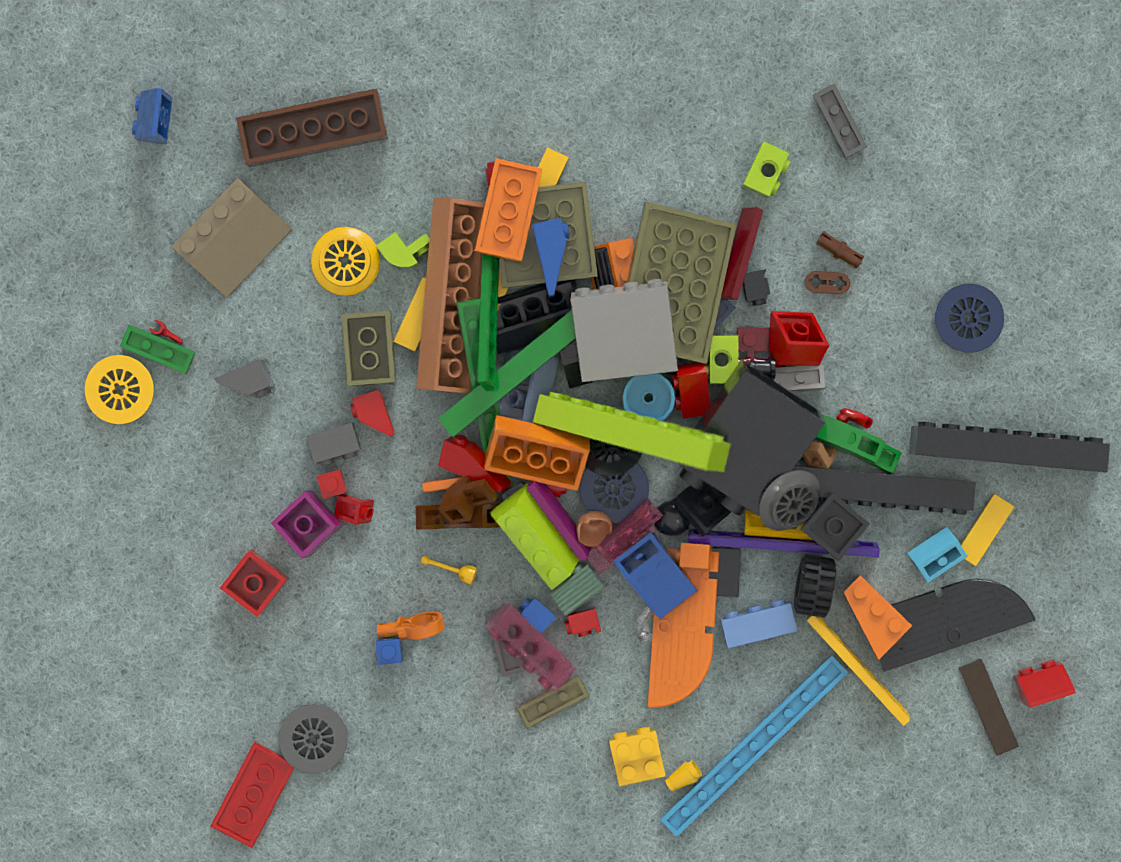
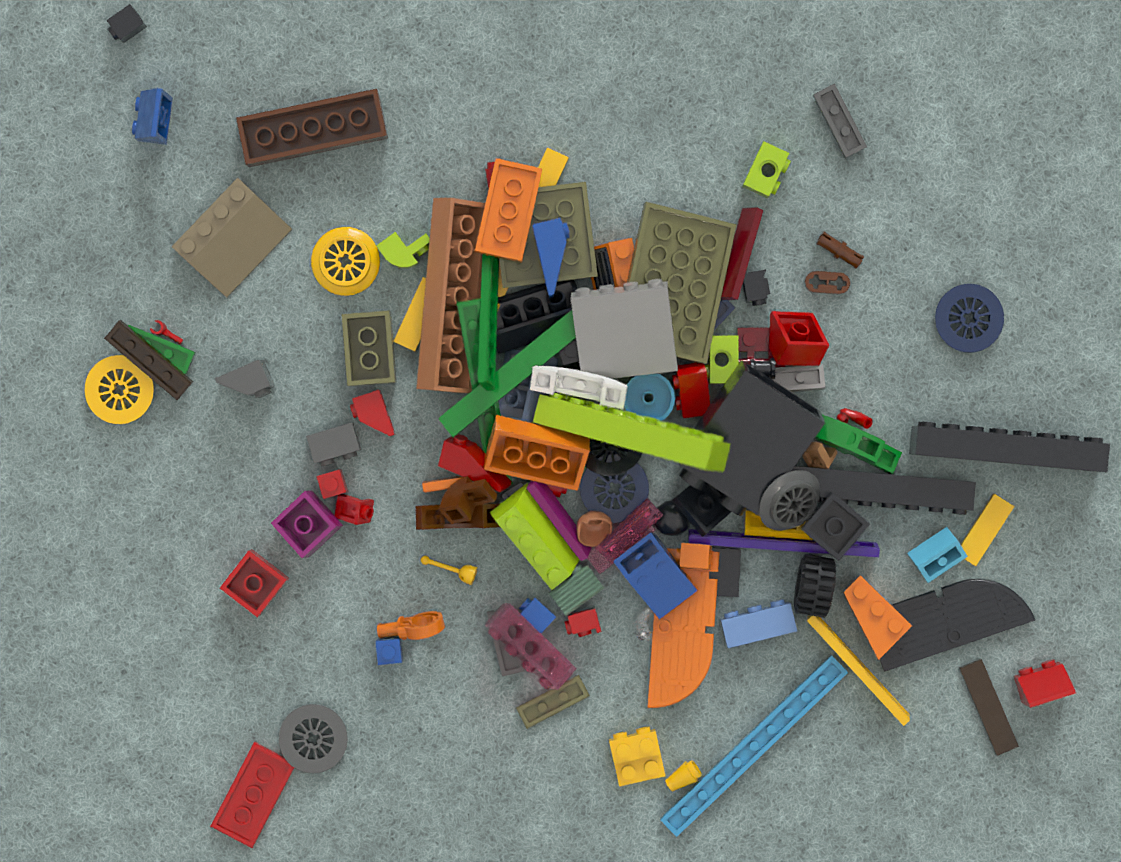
(125, 24): none -> black brick
(148, 359): none -> dark brown tile
(579, 384): none -> white slope

